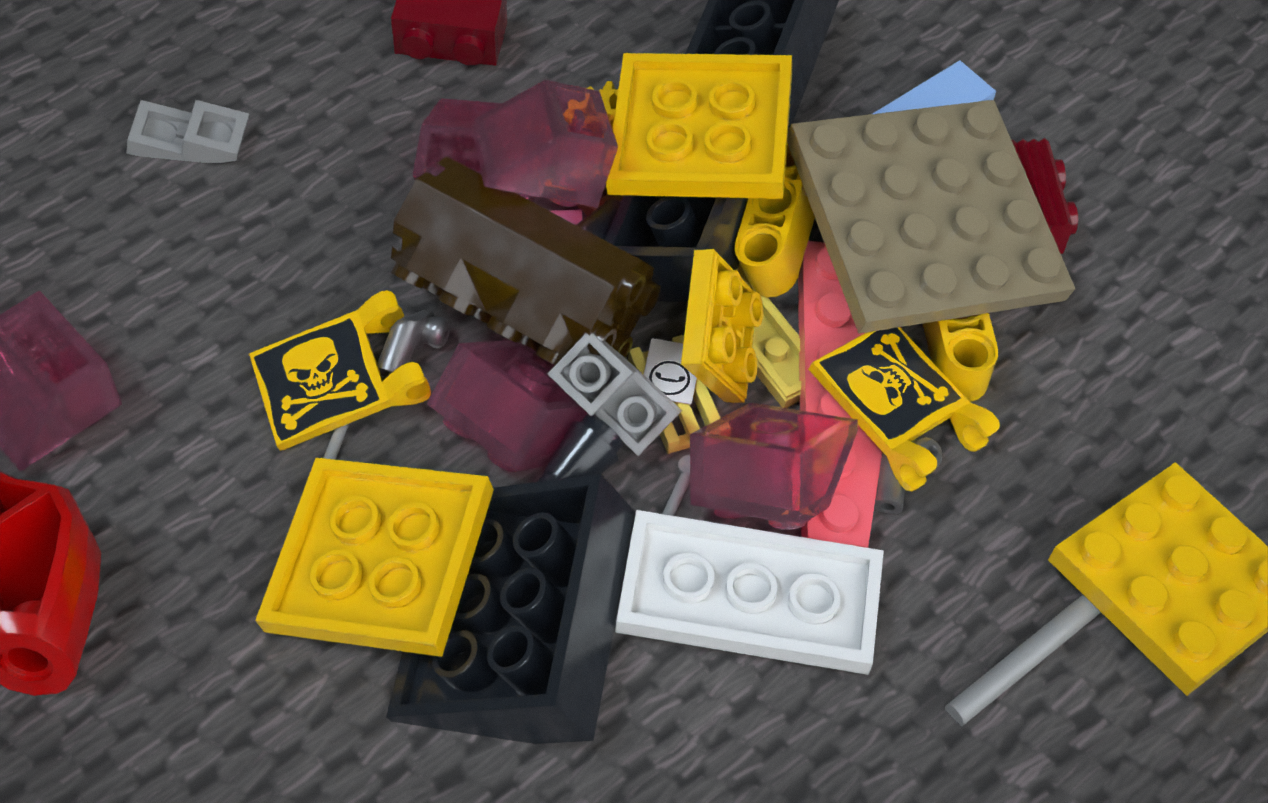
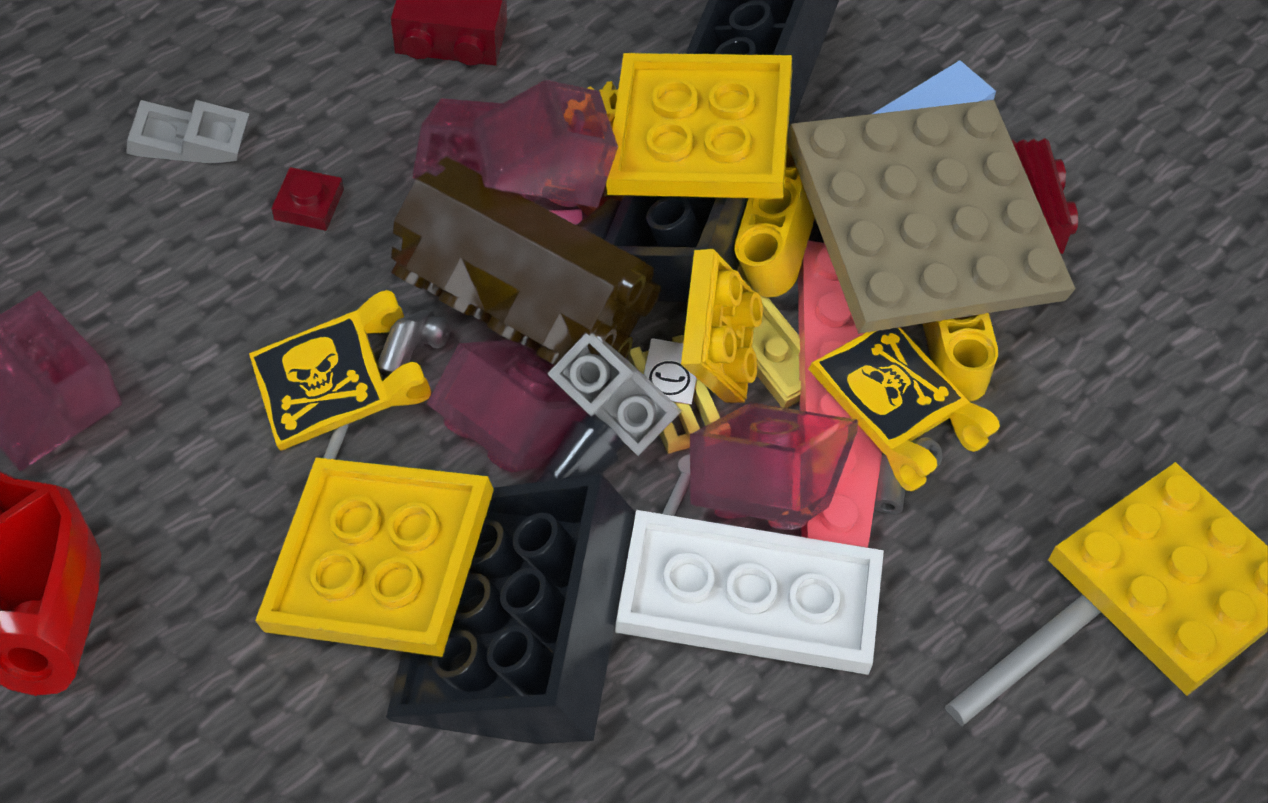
(307, 198): none -> dark red plate

